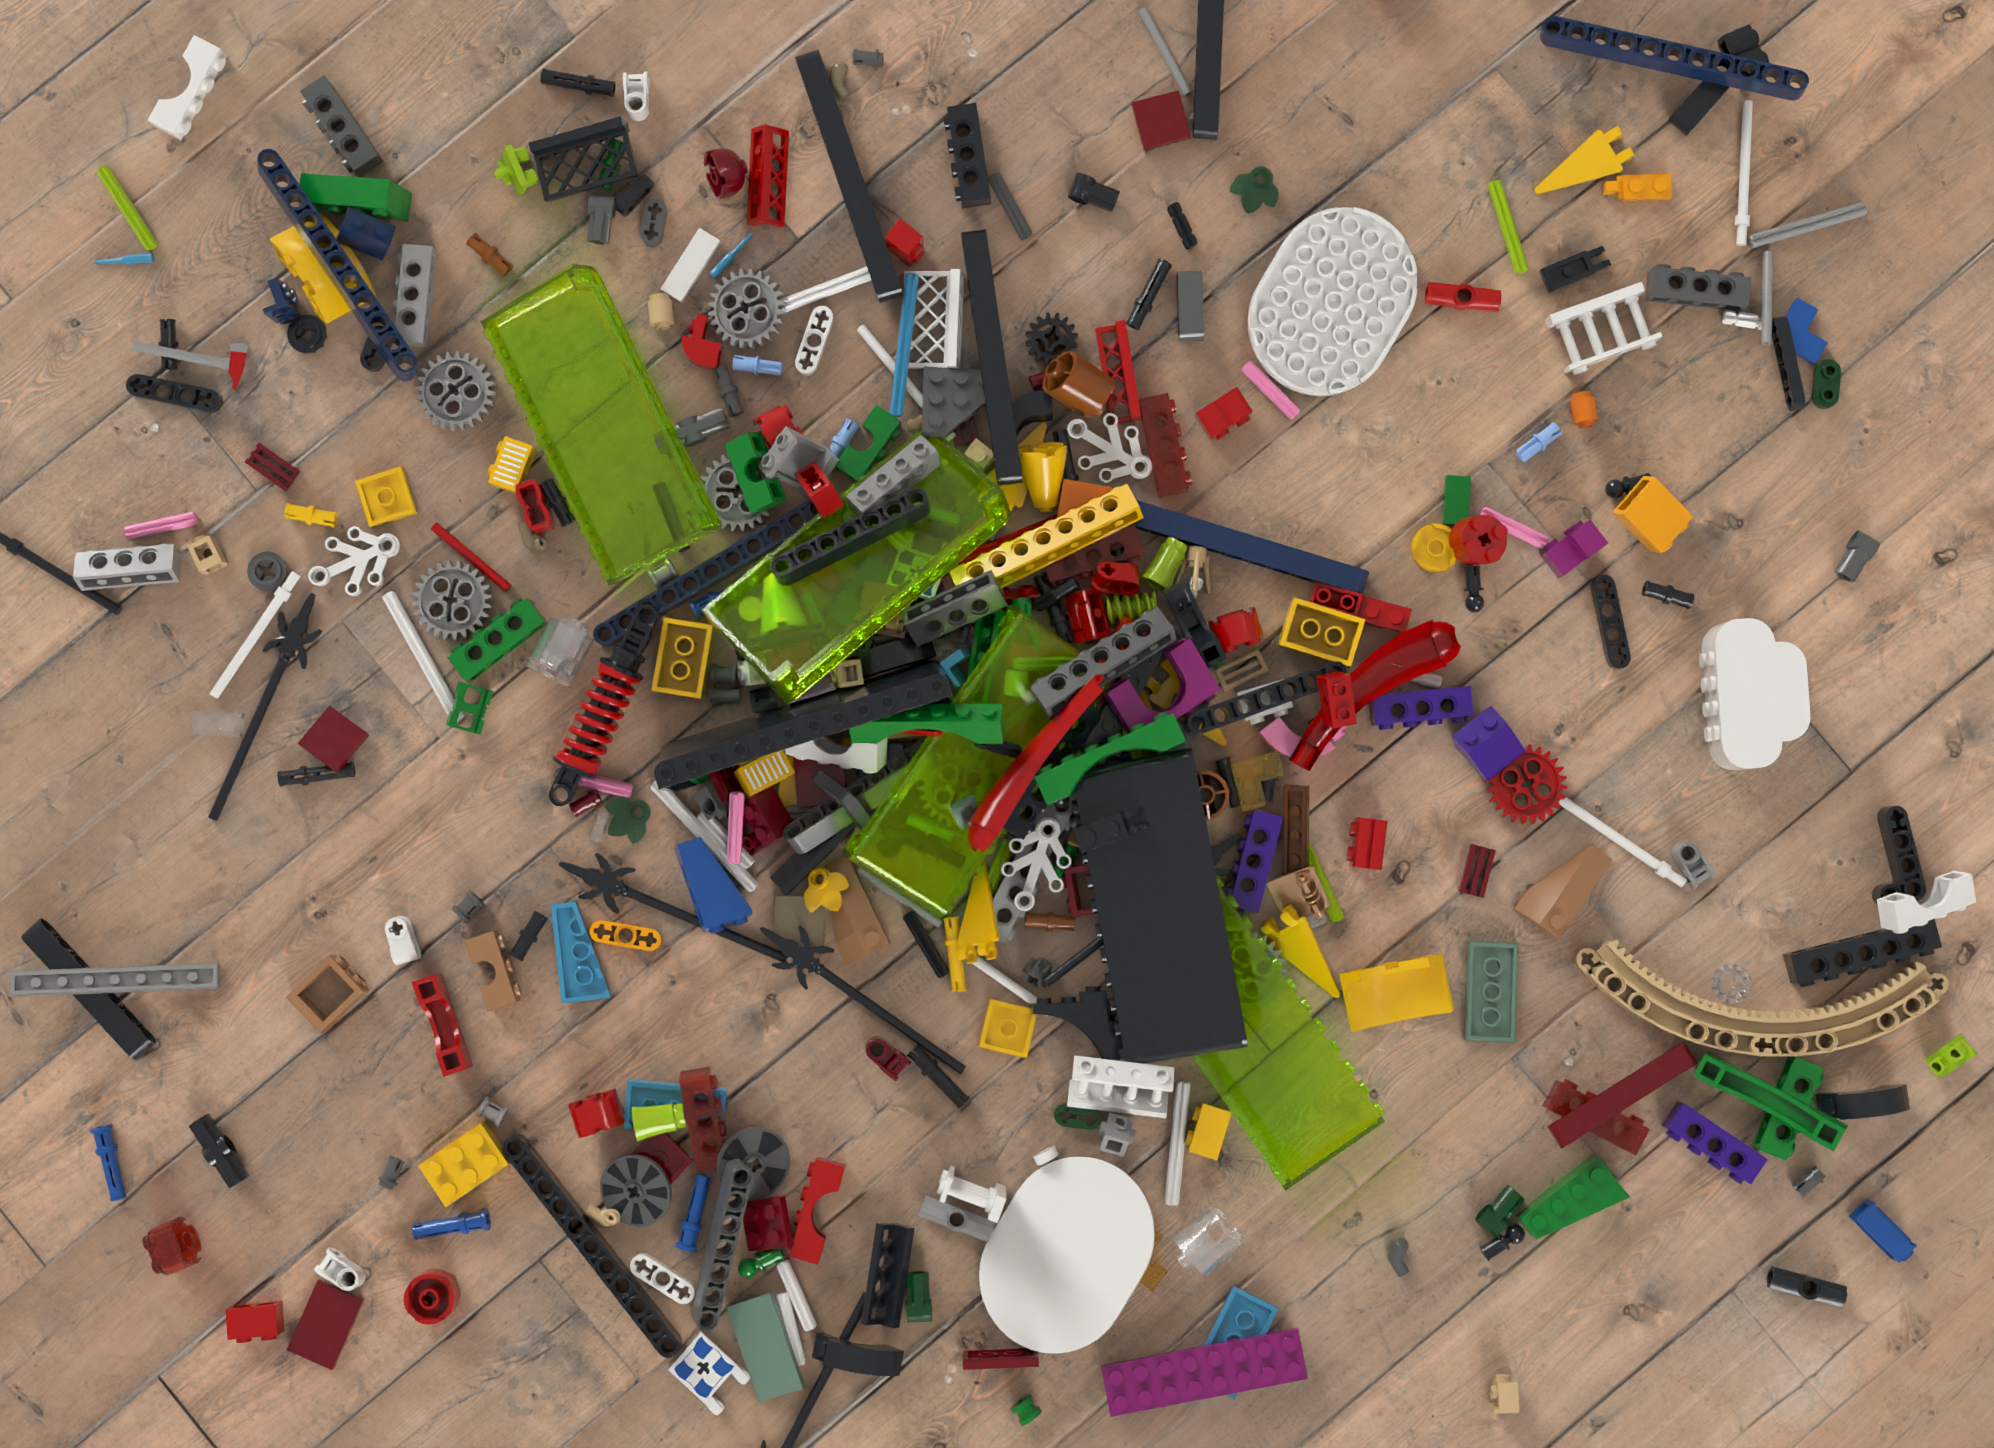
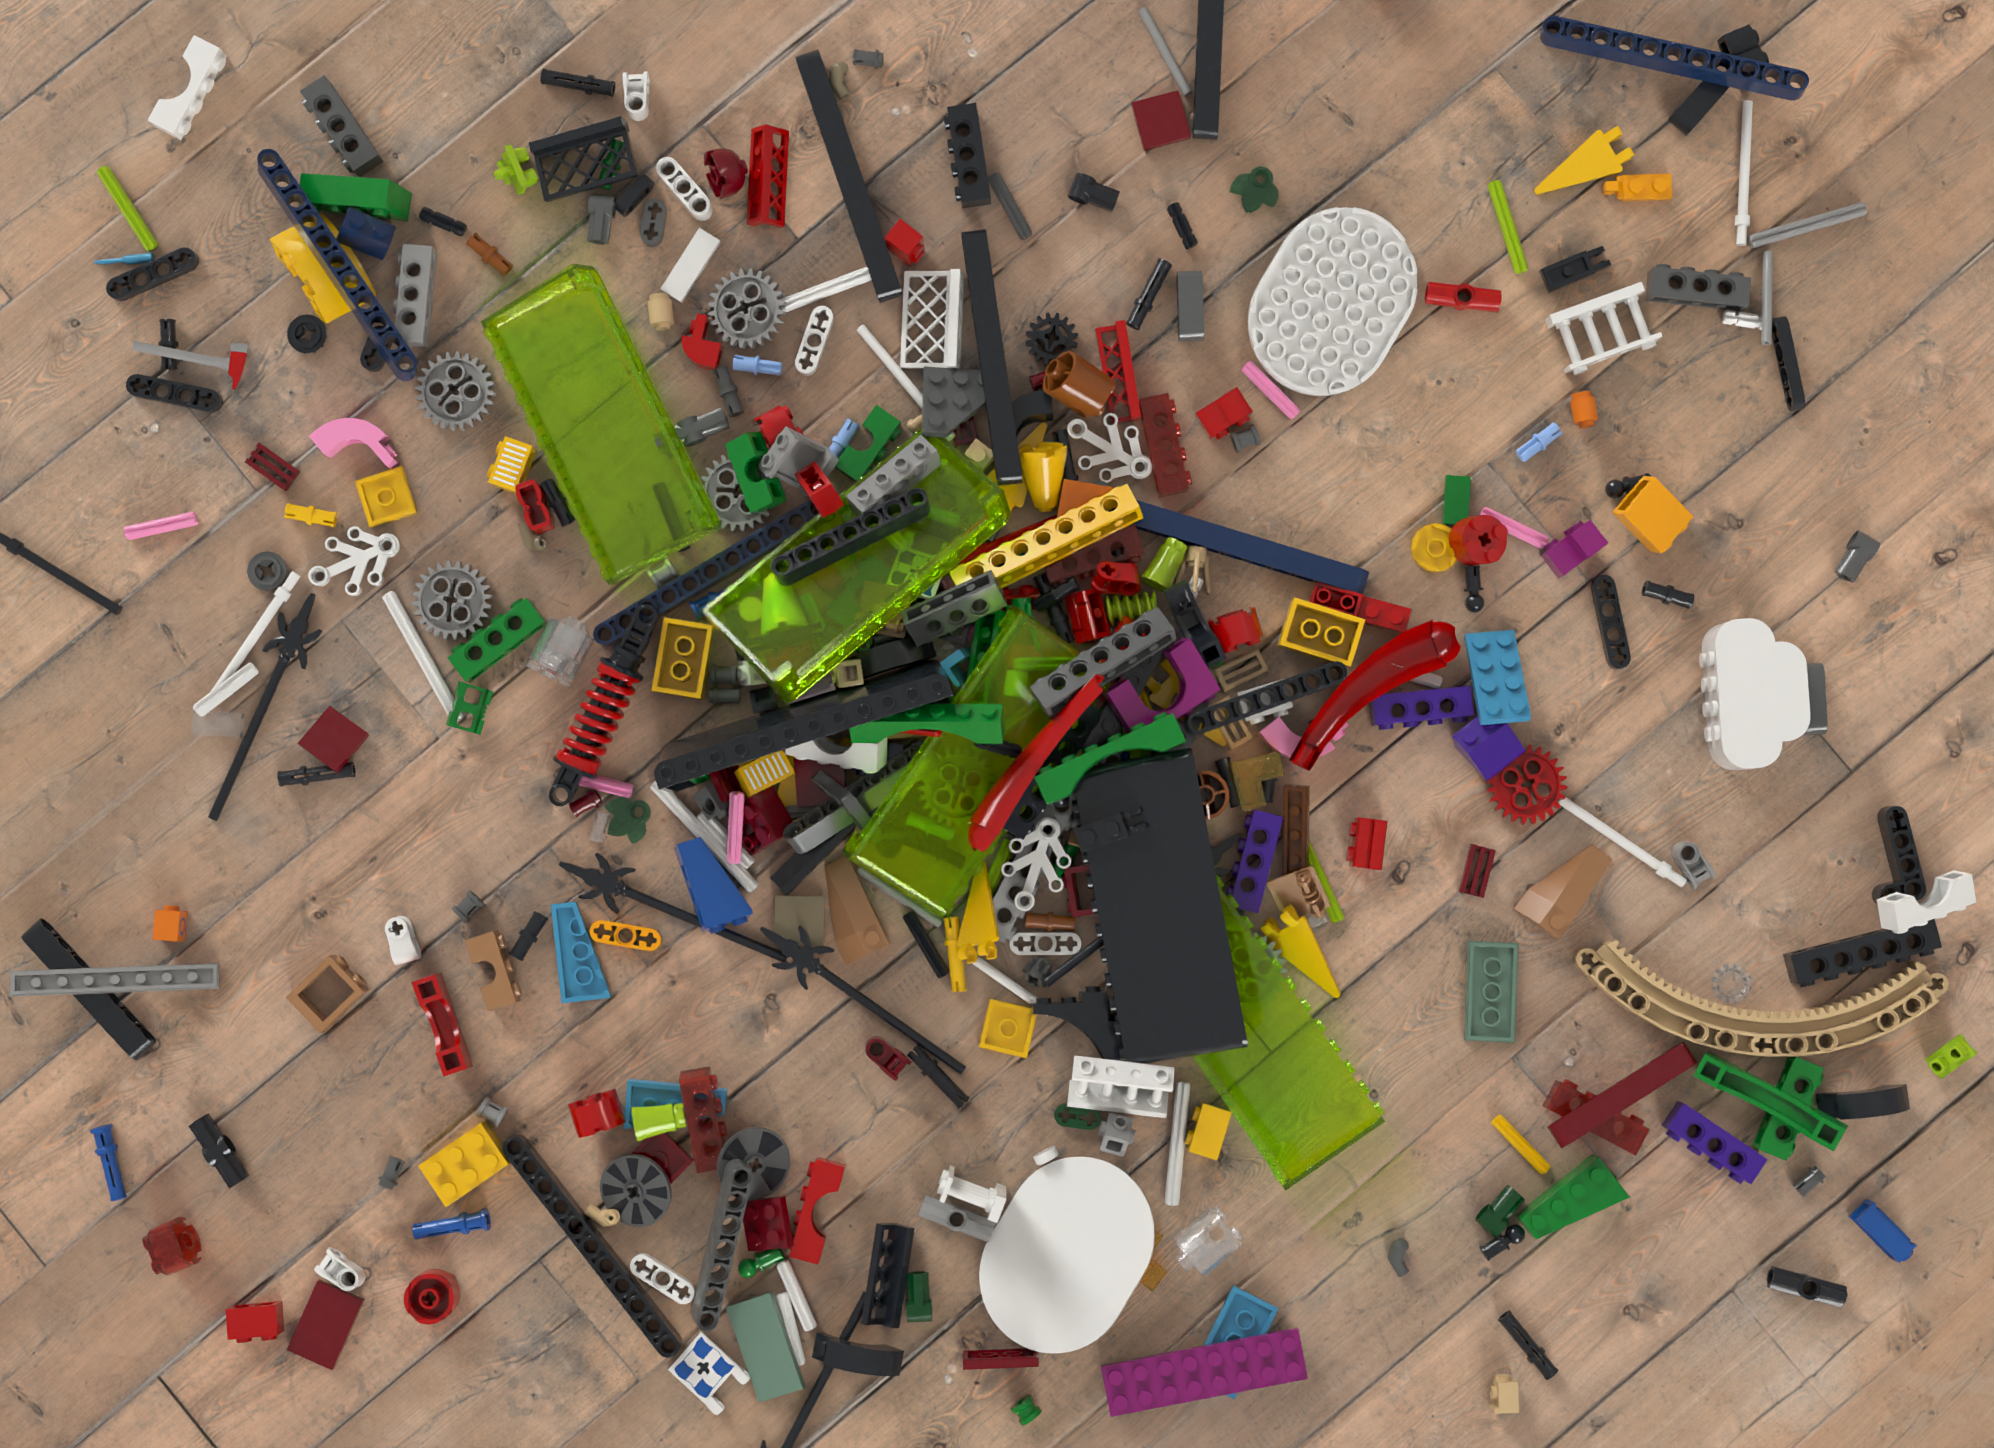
(127, 567): light grey brick -> none
(151, 271): none -> black beam
(170, 924): none -> orange brick
(198, 552): tan brick -> none
(225, 689): none -> white axle
(285, 299): dark blue bracket -> none
(346, 431): none -> bright pink arch
(443, 221): none -> black axle
(471, 557): red bar -> none
(679, 178): none -> white beam
(691, 1224): blue pin -> none
(728, 259): dark azure piece -> none
(827, 893): yellow plate -> none
(904, 345): dark azure axle -> none
(964, 810): sand green tile -> none
(1064, 950): none -> white beam
(1245, 438): none -> dark grey bush
(1248, 736): none -> tan tile
(1336, 699): red brick -> none
(1396, 991): yellow panel -> none
(1497, 677): none -> dark azure plate
(1520, 1144): none -> yellow axle
(1545, 1367): none -> black pin
(1806, 344): blue tile -> none
(1817, 698): none -> dark grey beam
(1826, 383): dark green plate -> none

